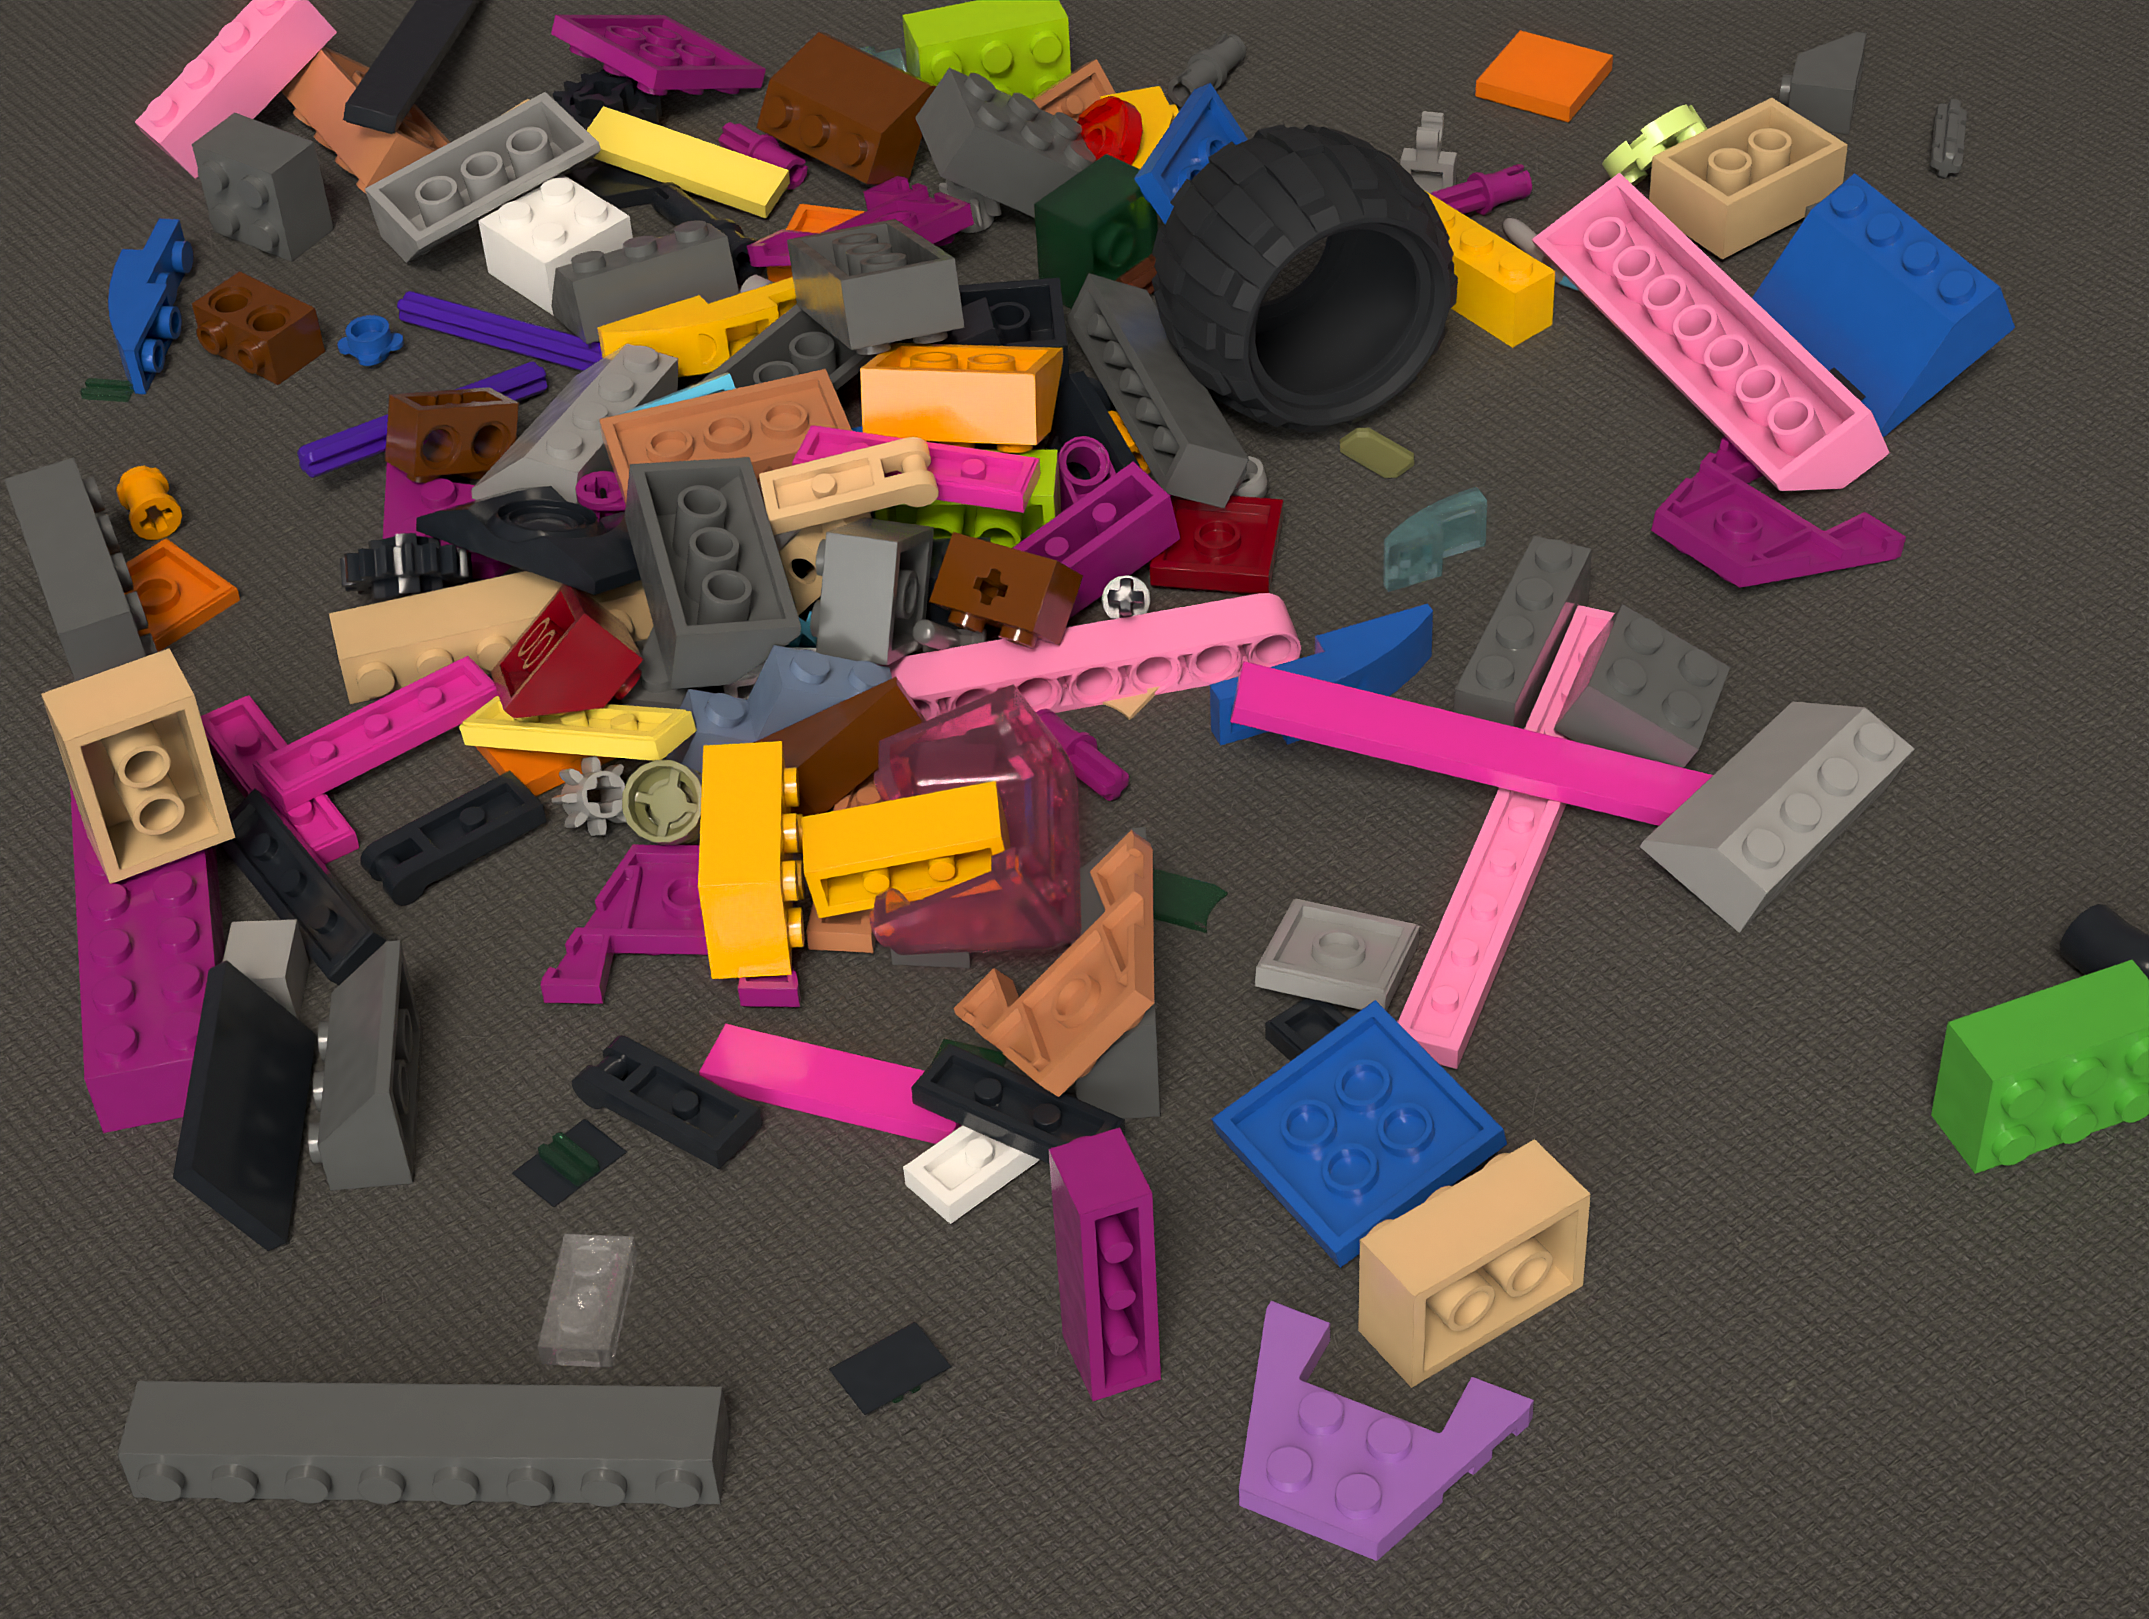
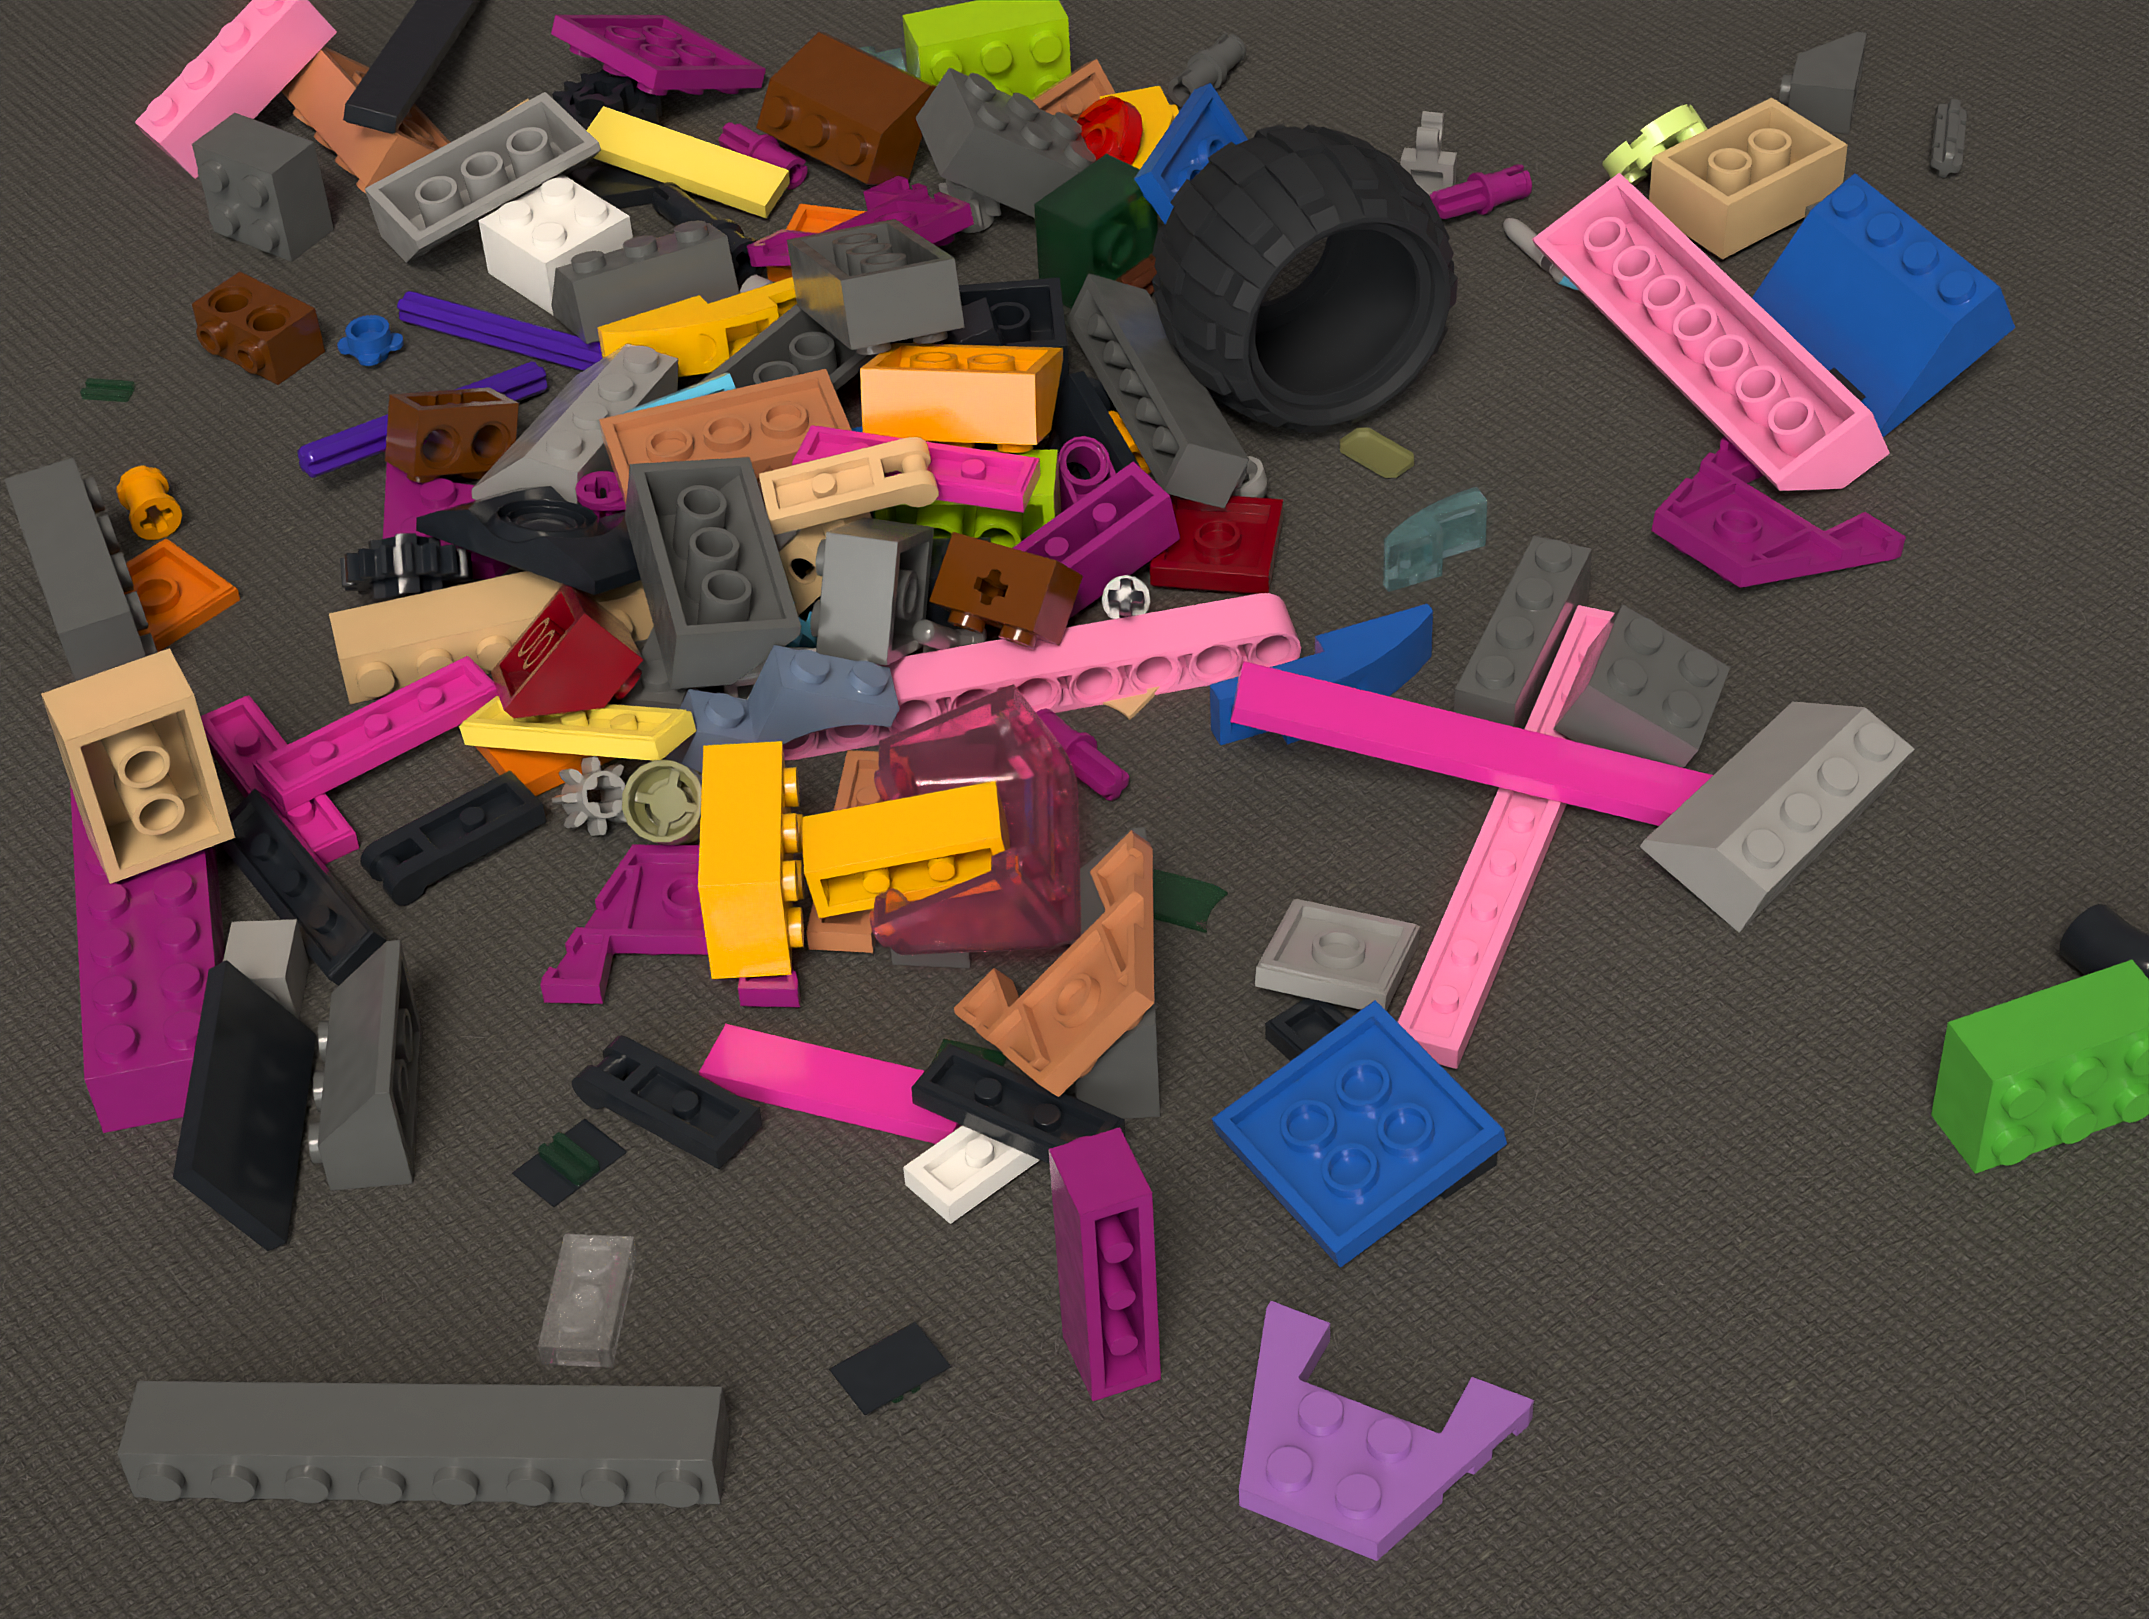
(143, 301): blue slope -> none
(842, 743): reddish brown slope -> none
(1472, 1261): tan brick -> none
(1497, 281): yellow brick -> none
(1544, 76): orange tile -> none

